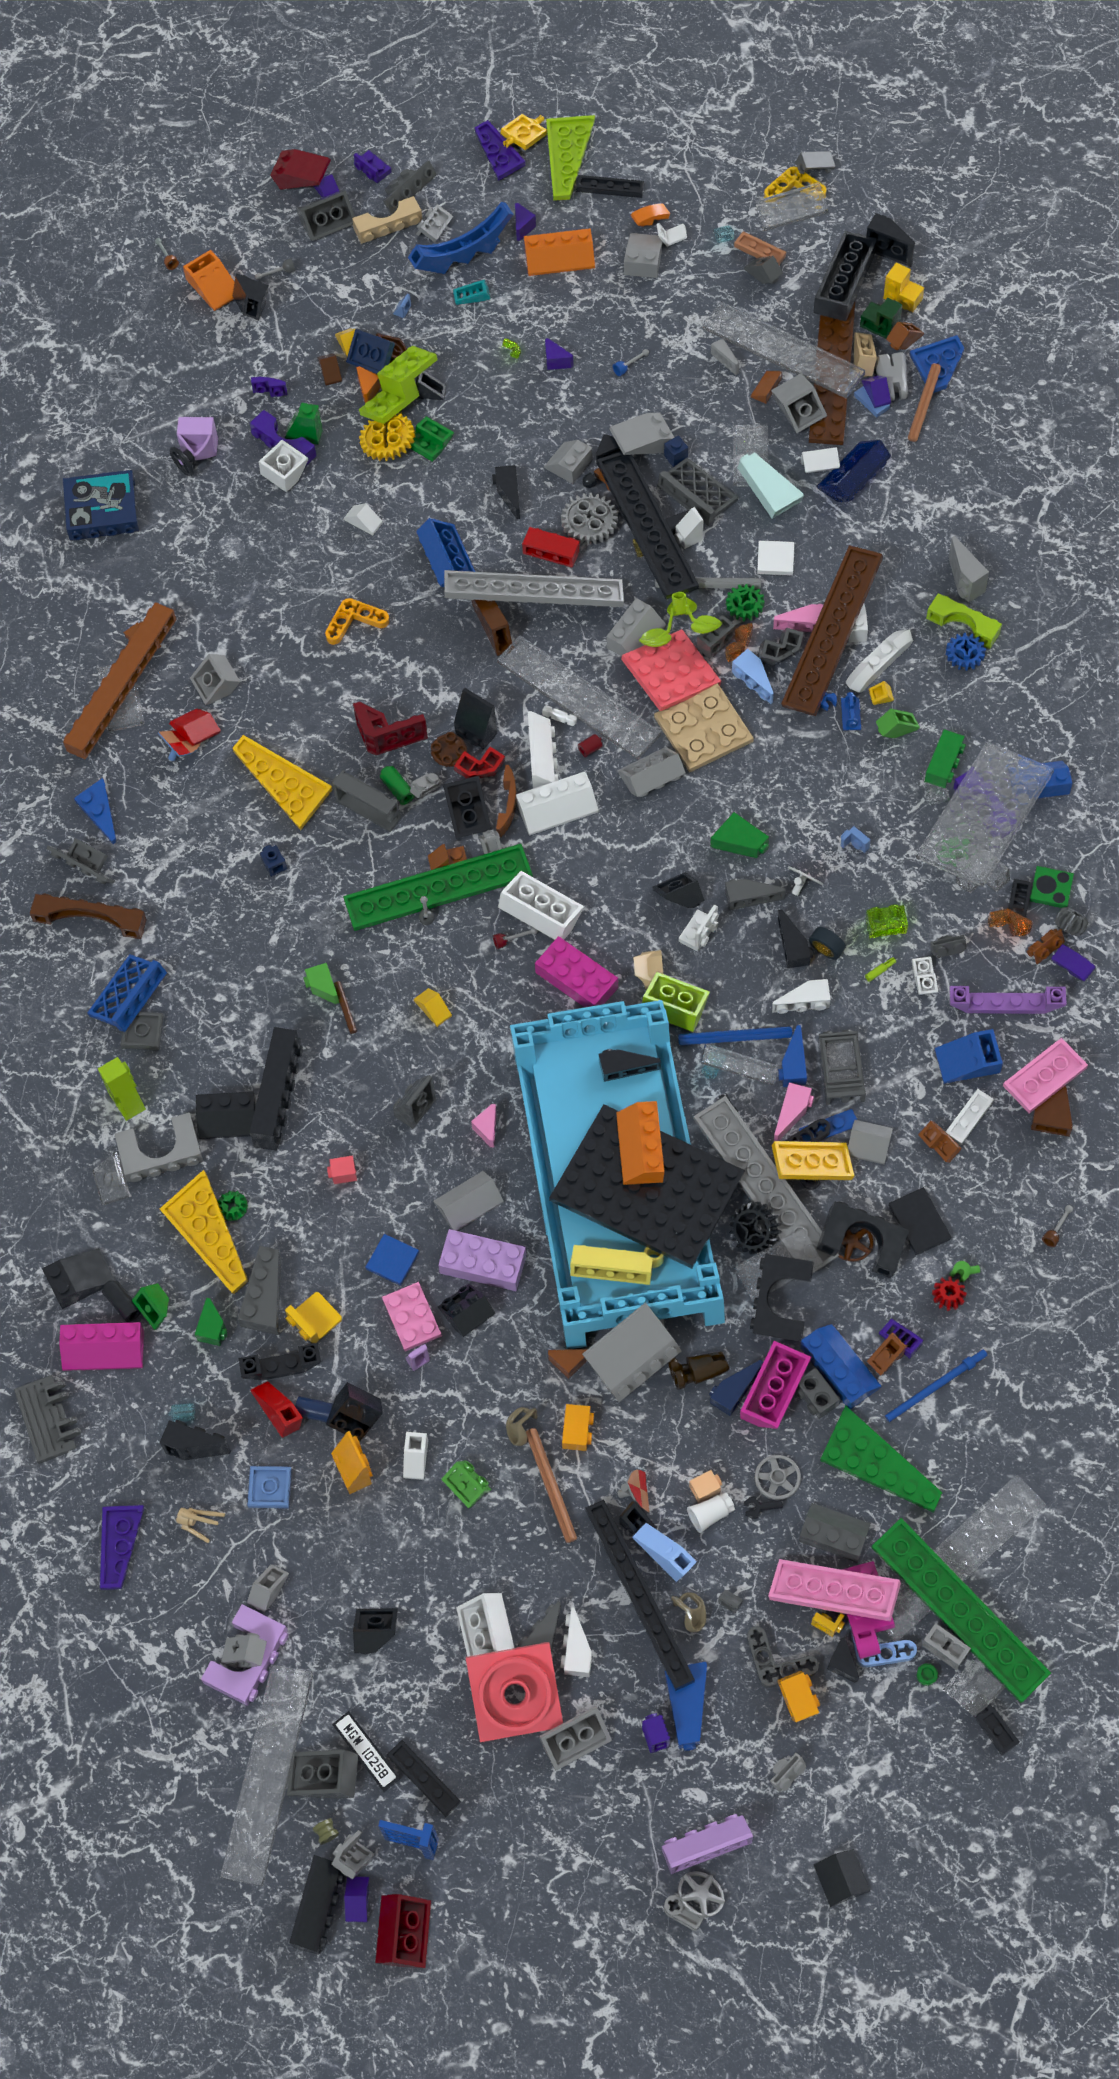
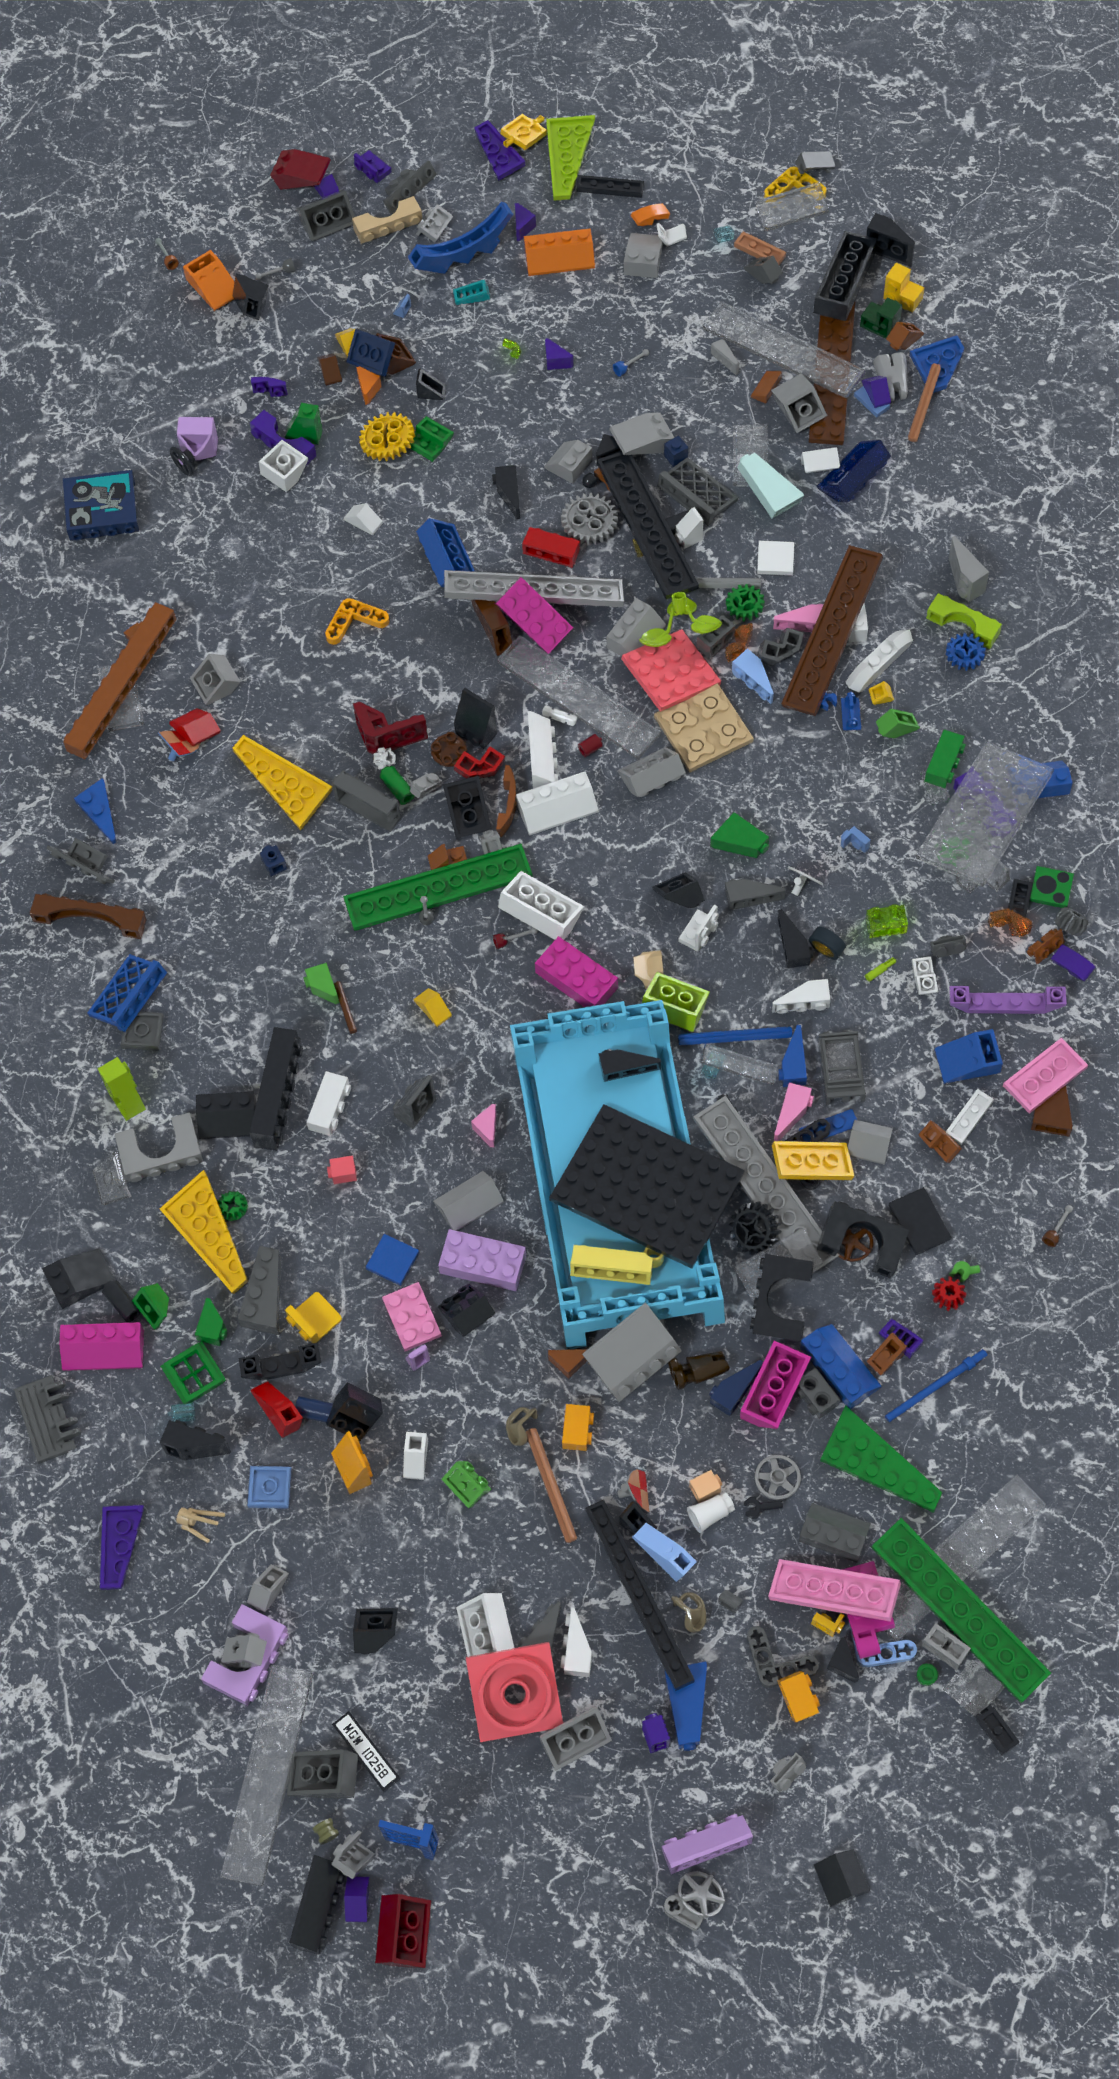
(208, 1363): none -> green piece
(328, 1103): none -> white brick
(384, 758): none -> white gear
(398, 384): lime bracket -> none
(423, 1778): black tile -> none
(534, 615): none -> dark pink brick
(640, 1143): orange slope -> none
(864, 353): tan slope -> none

